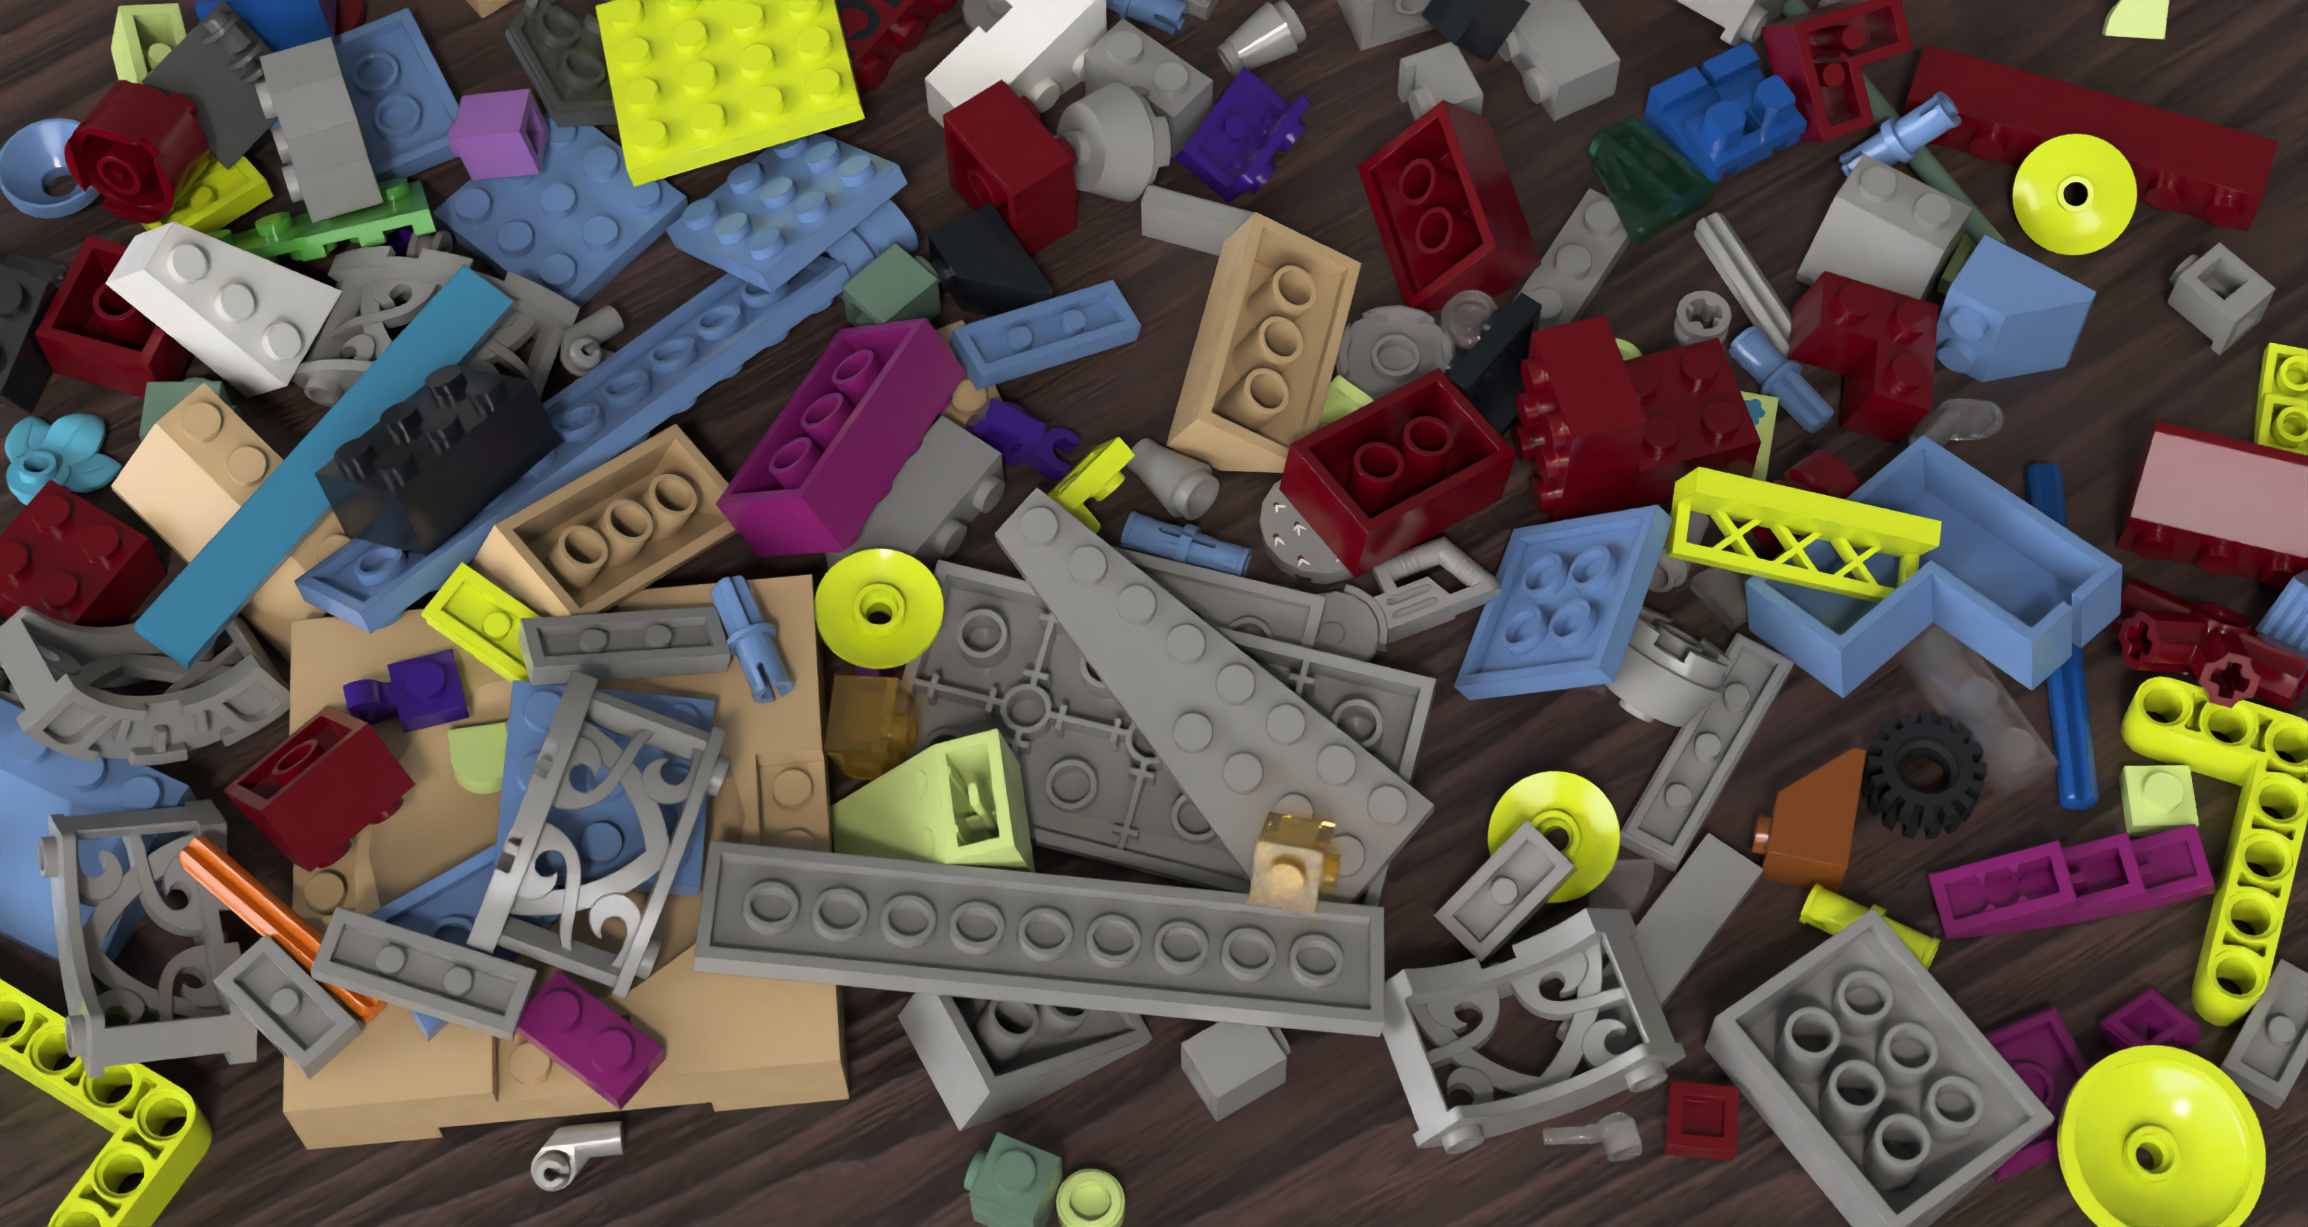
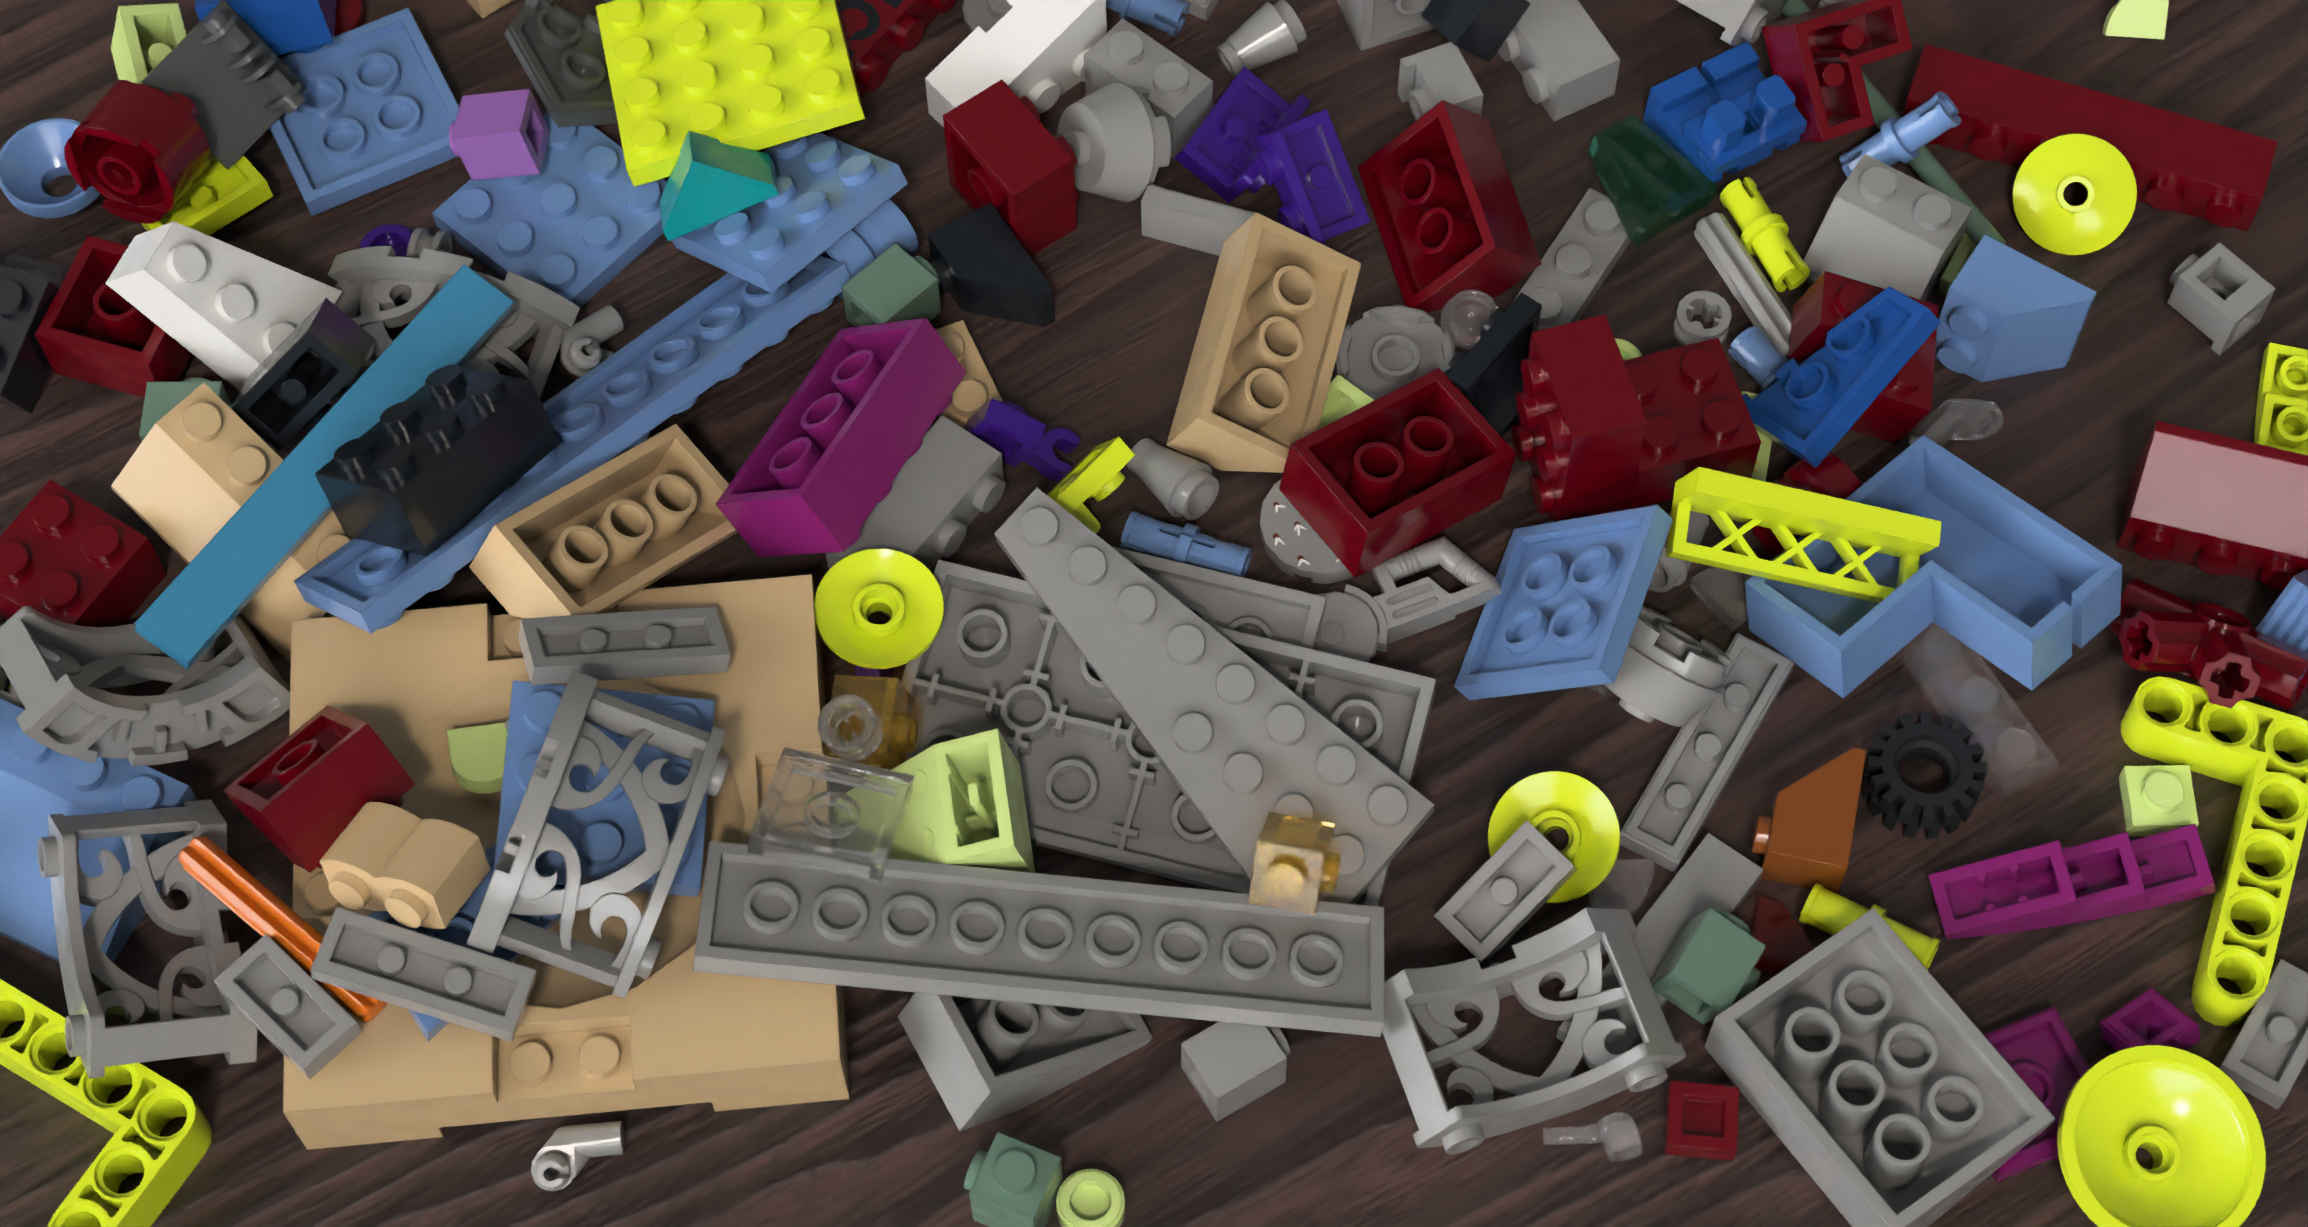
(58, 452): medium azure plate -> none
(280, 234): bright green wing -> none
(303, 375): none -> black brick
(317, 130): light grey brick -> none
(404, 866): none -> tan brick
(420, 693): dark purple plate -> none
(481, 621): neon yellow plate -> none
(590, 1040): magenta plate -> none
(713, 183): none -> teal slope
(751, 638): medium blue axle -> none
(831, 814): none -> clear tile
(838, 710): none -> clear bush
(1044, 334): medium blue plate -> none
(1311, 178): none -> dark purple bracket
(1709, 965): none -> sand green brick
(1764, 234): none -> neon yellow pin
(1780, 934): none -> clear red tile
(1832, 388): none -> blue wing
(2067, 684): blue axle -> none

